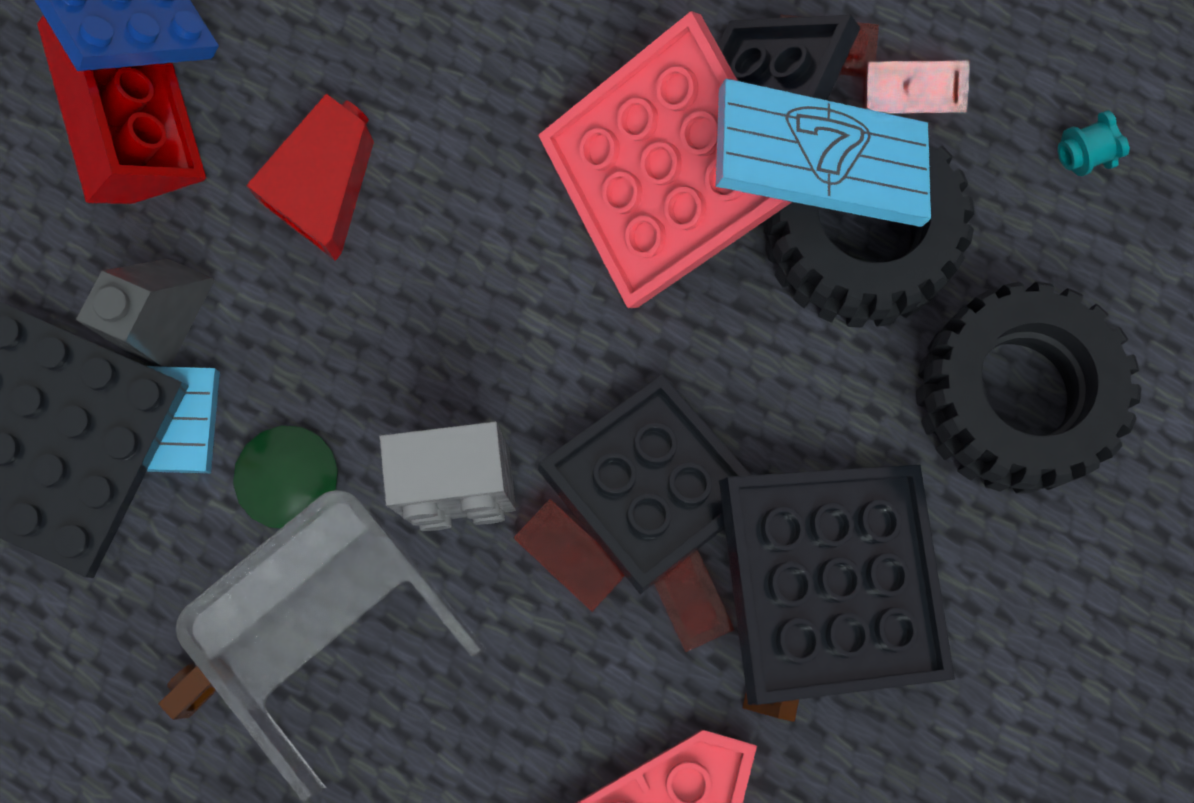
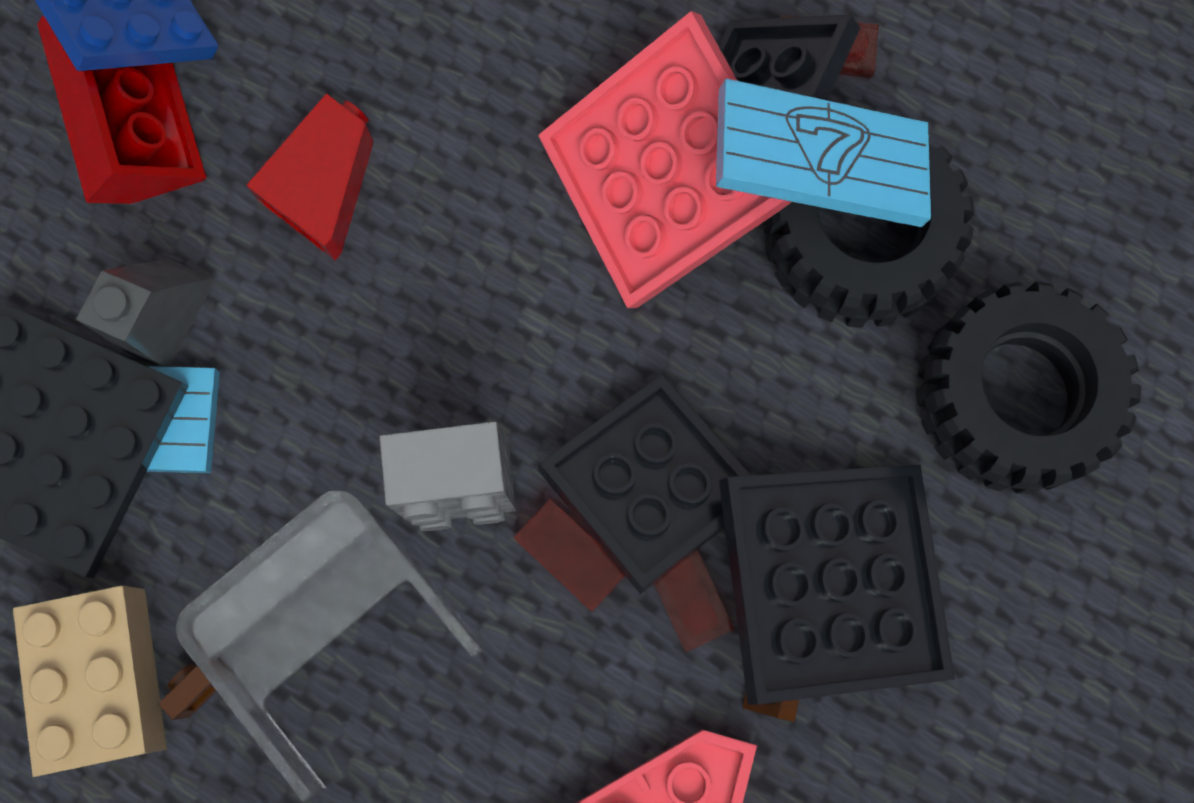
(88, 679): none -> tan brick
(283, 474): dark green dish -> none
(916, 86): clear red plate -> none
(1093, 145): teal brick -> none

